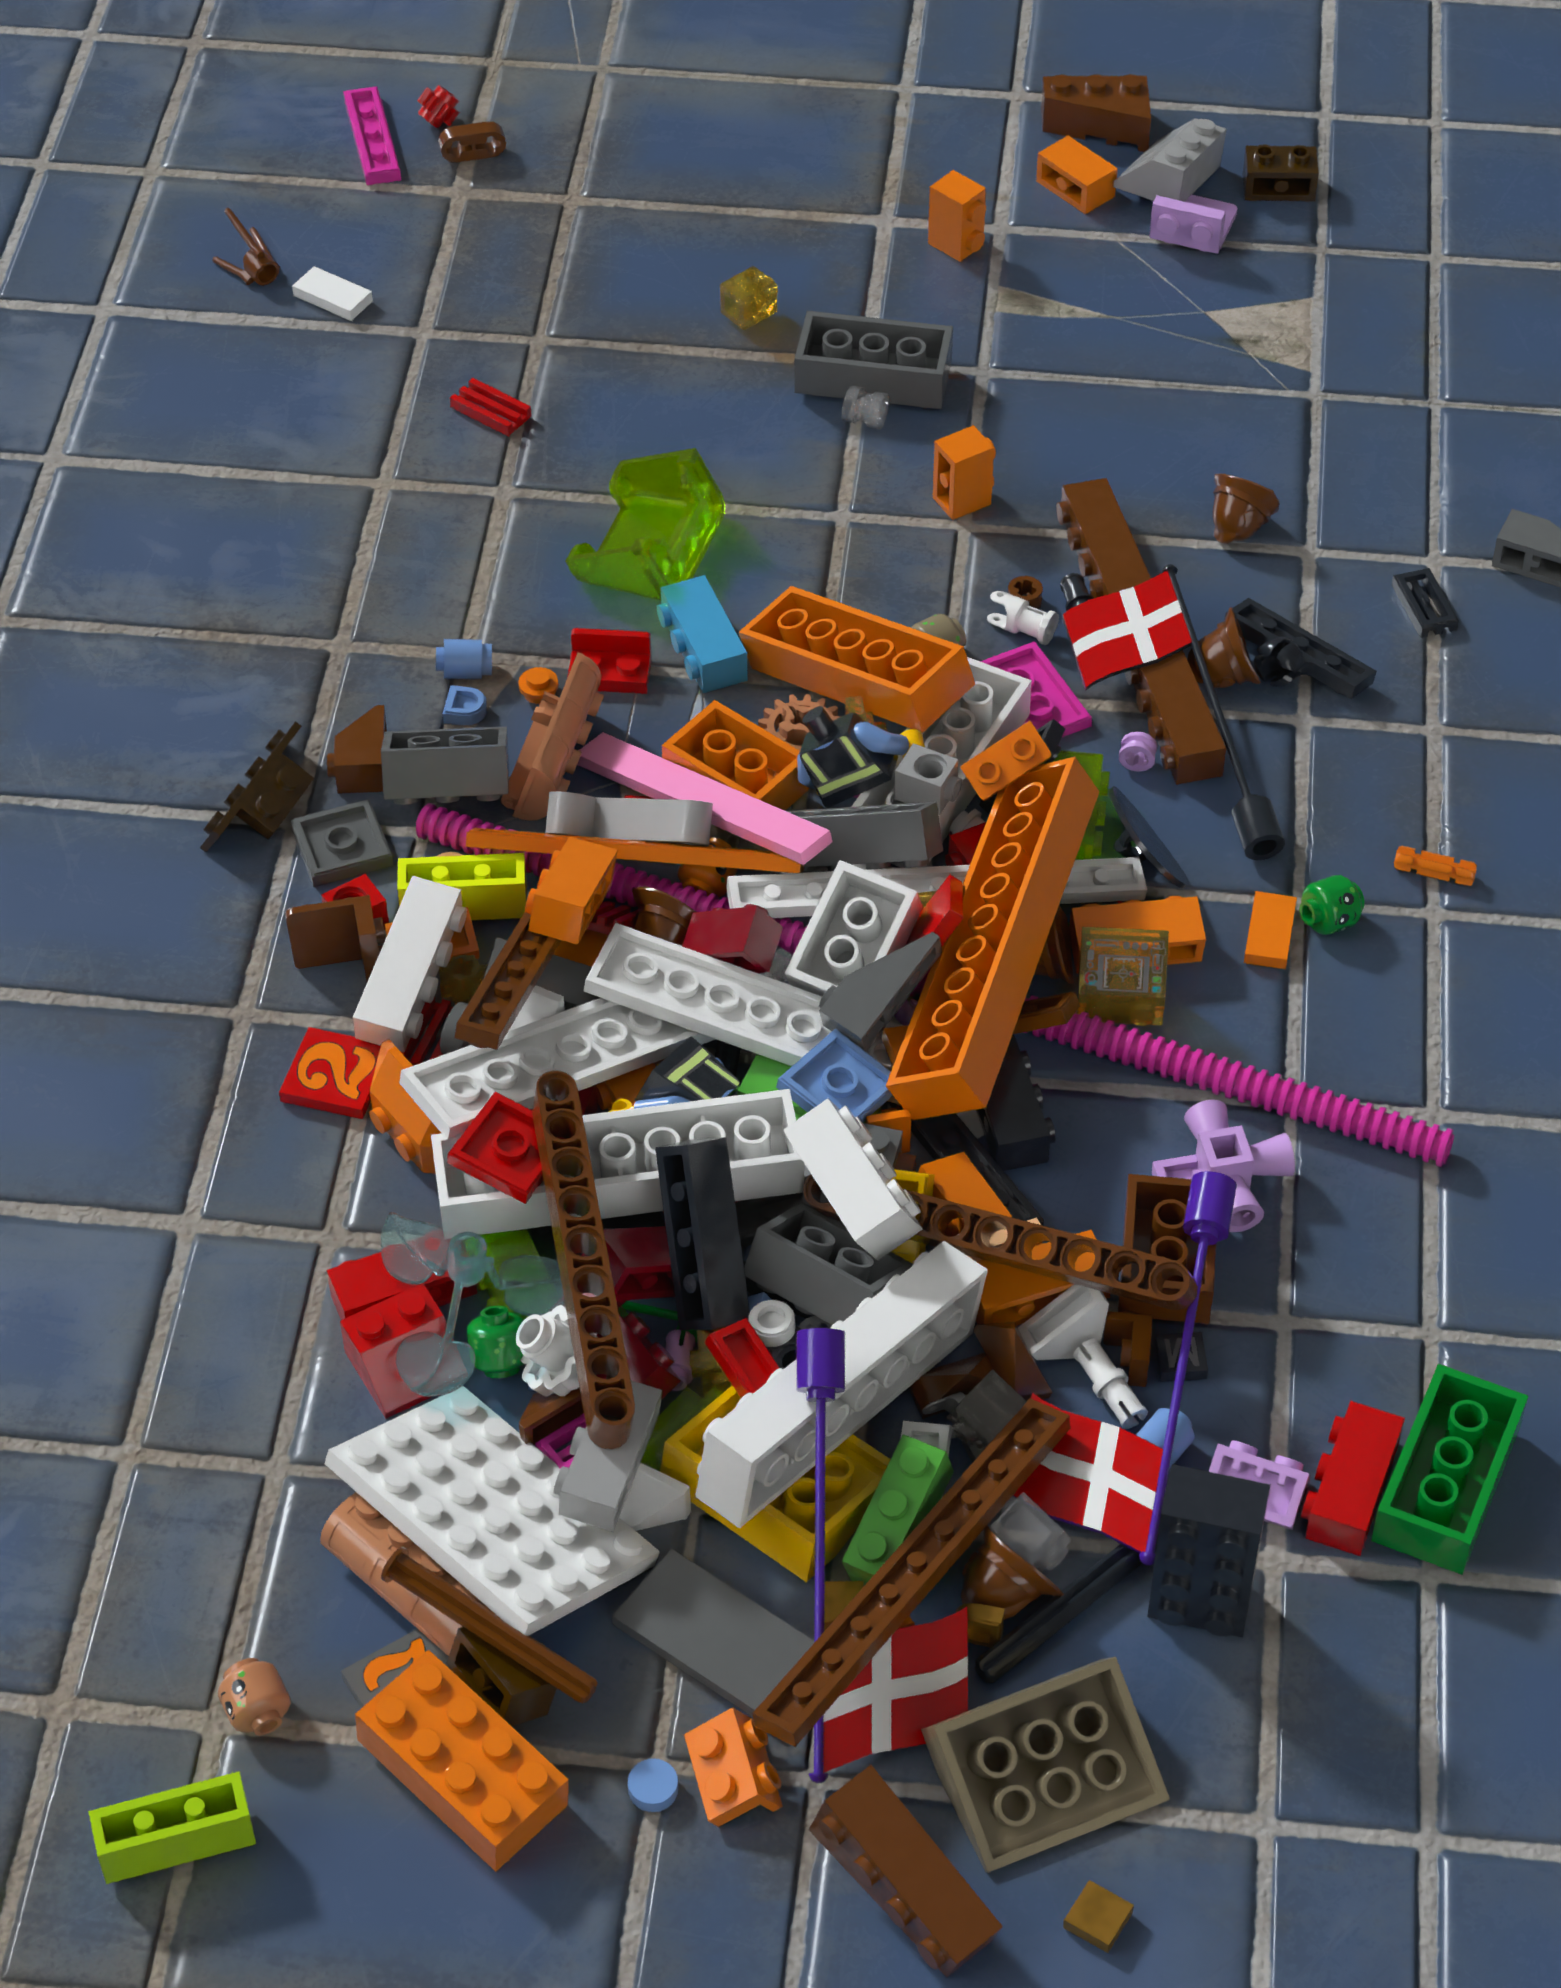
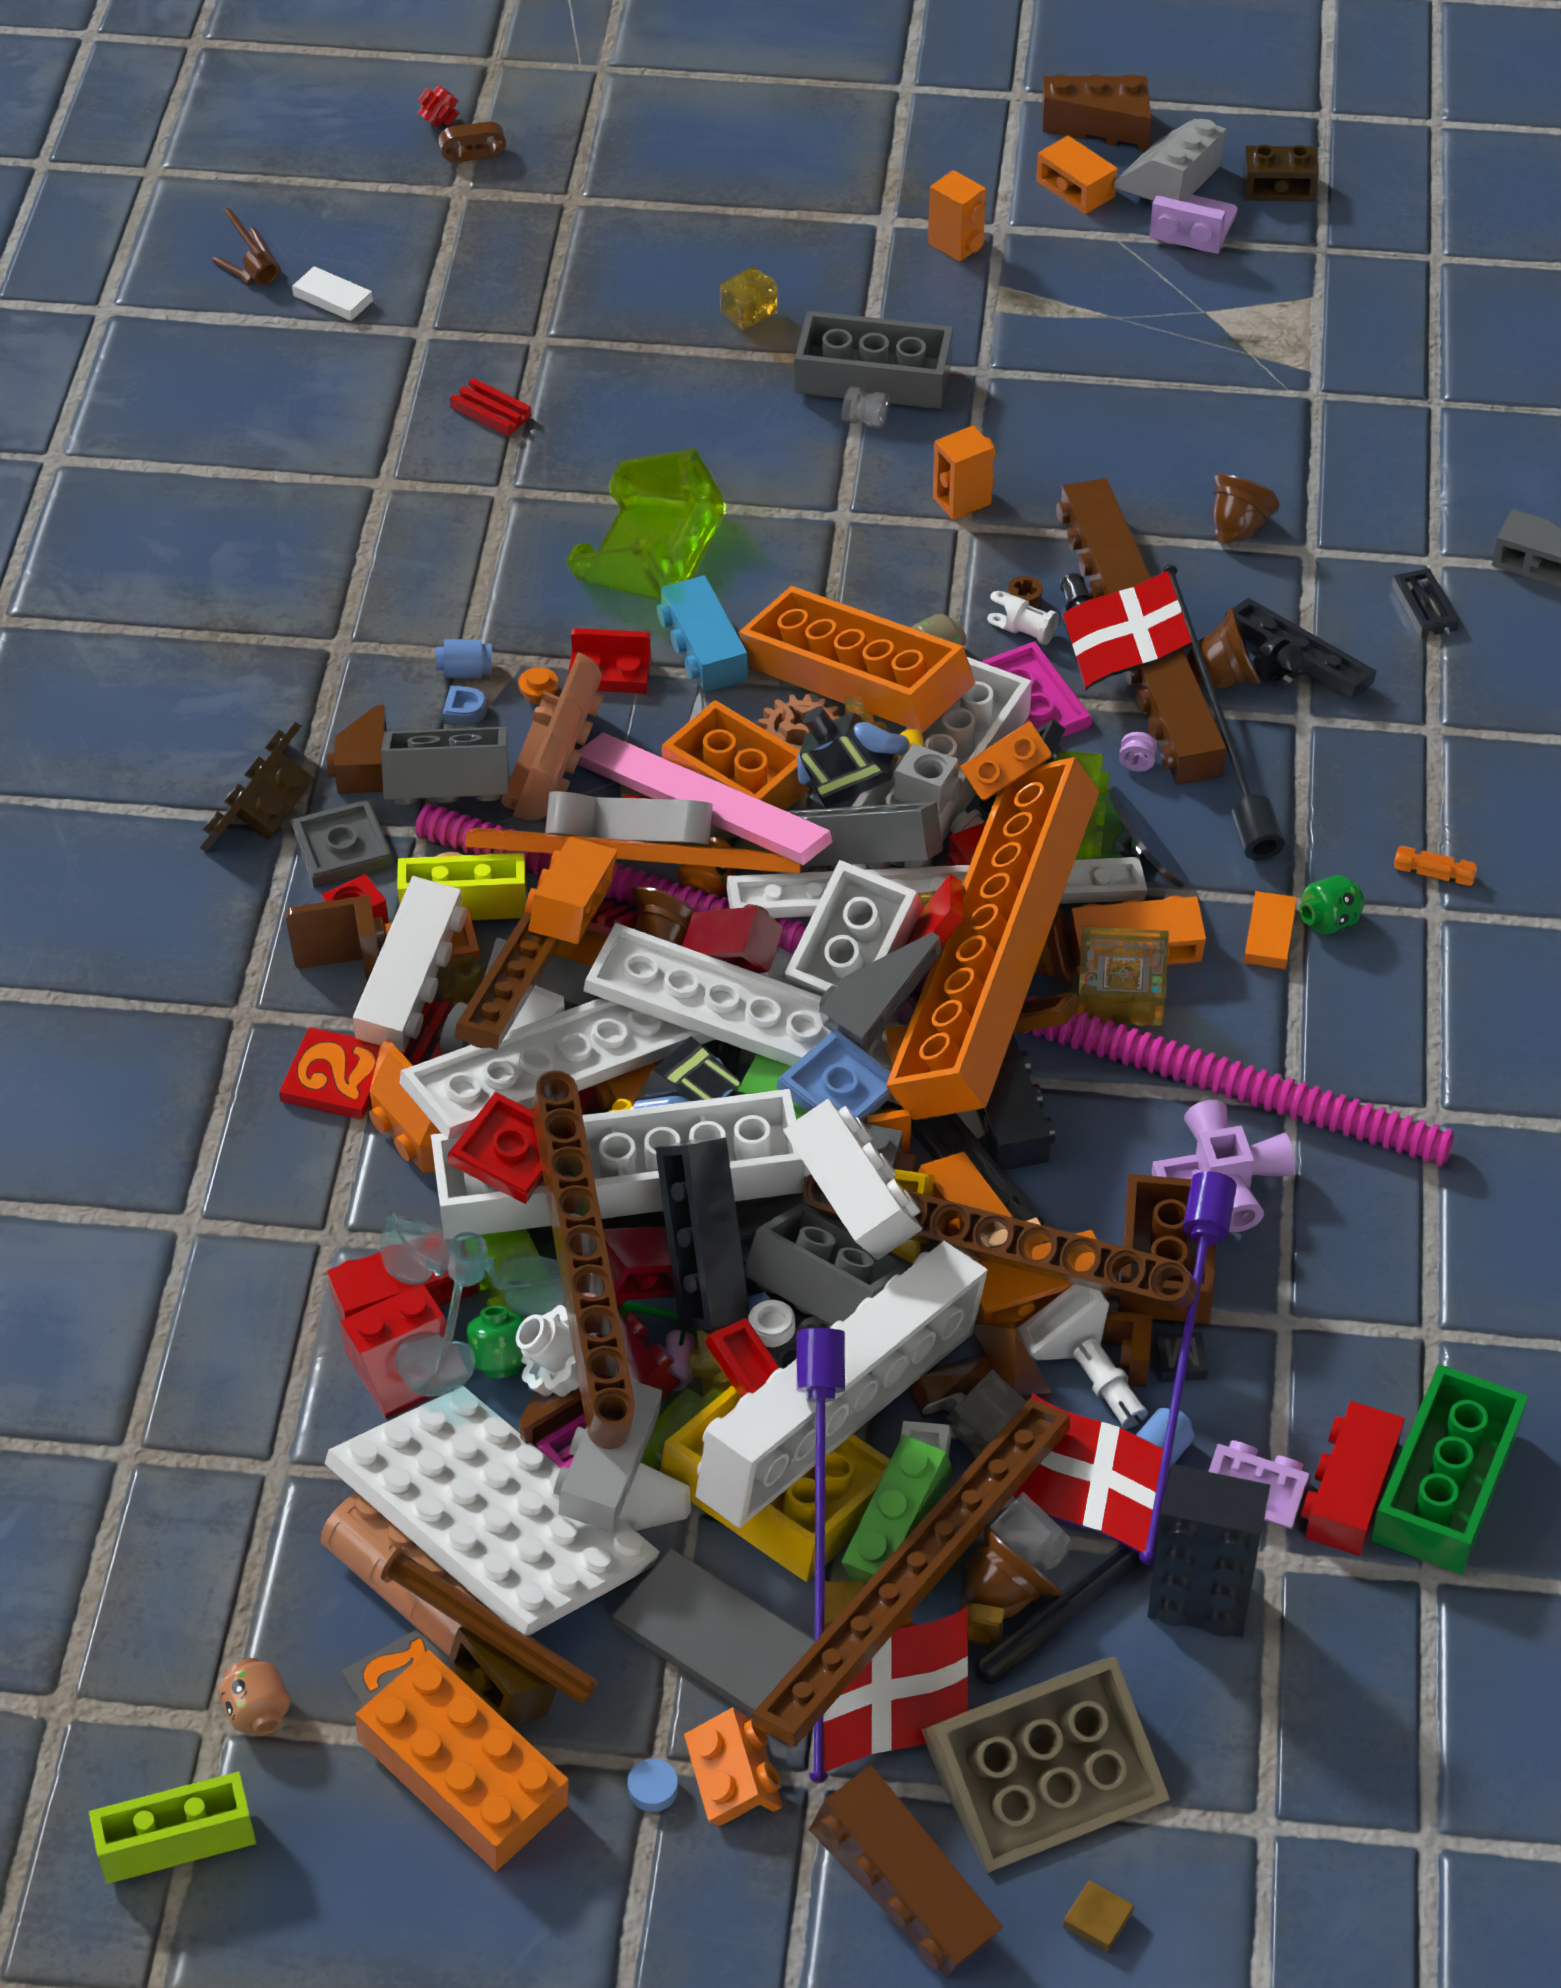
(372, 135): dark pink tile -> none

